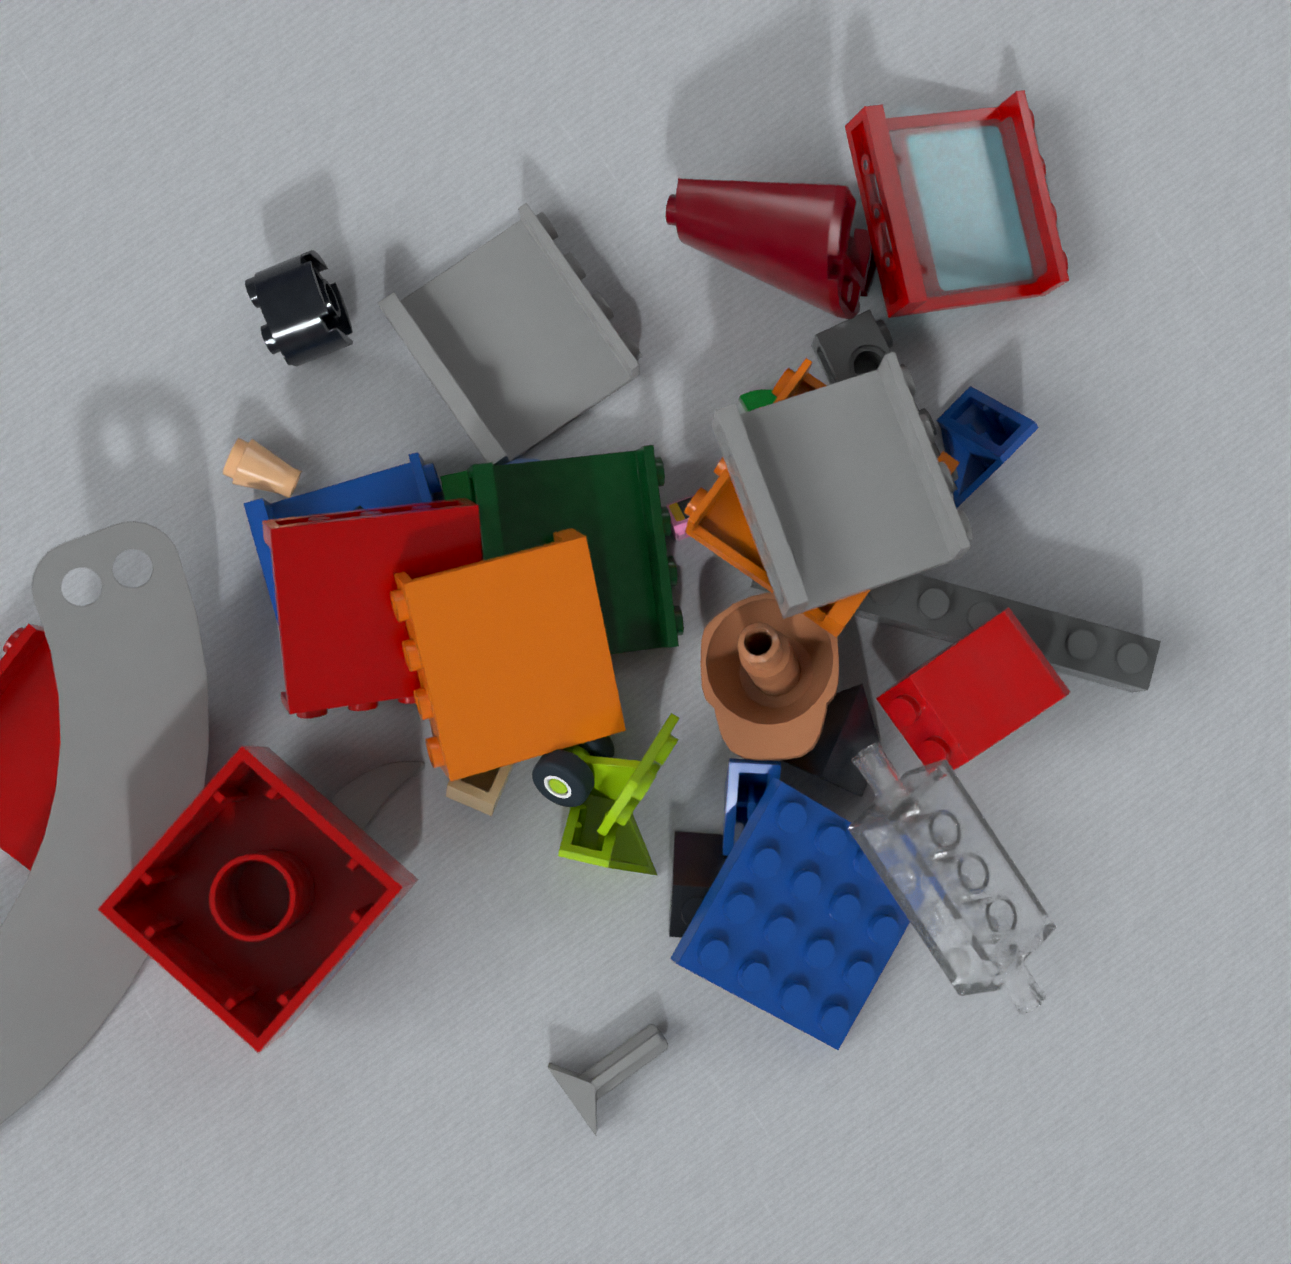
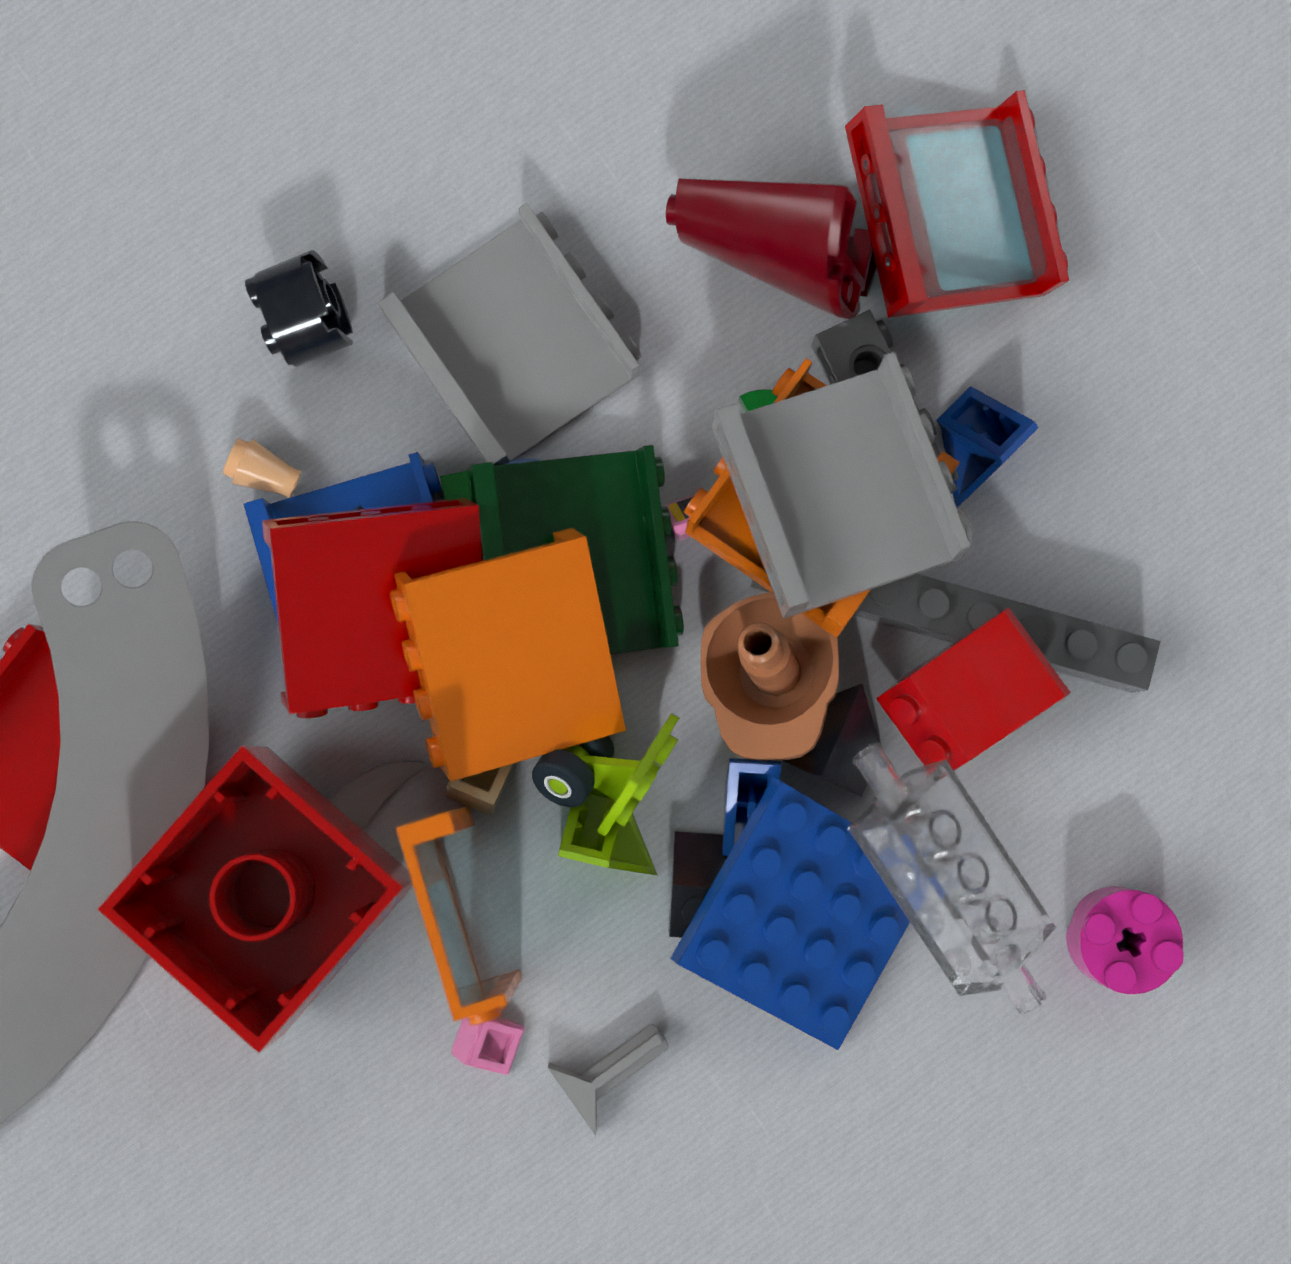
(443, 922): none -> panel
(488, 1044): none -> bright pink slope
(1151, 952): none -> dark pink brick

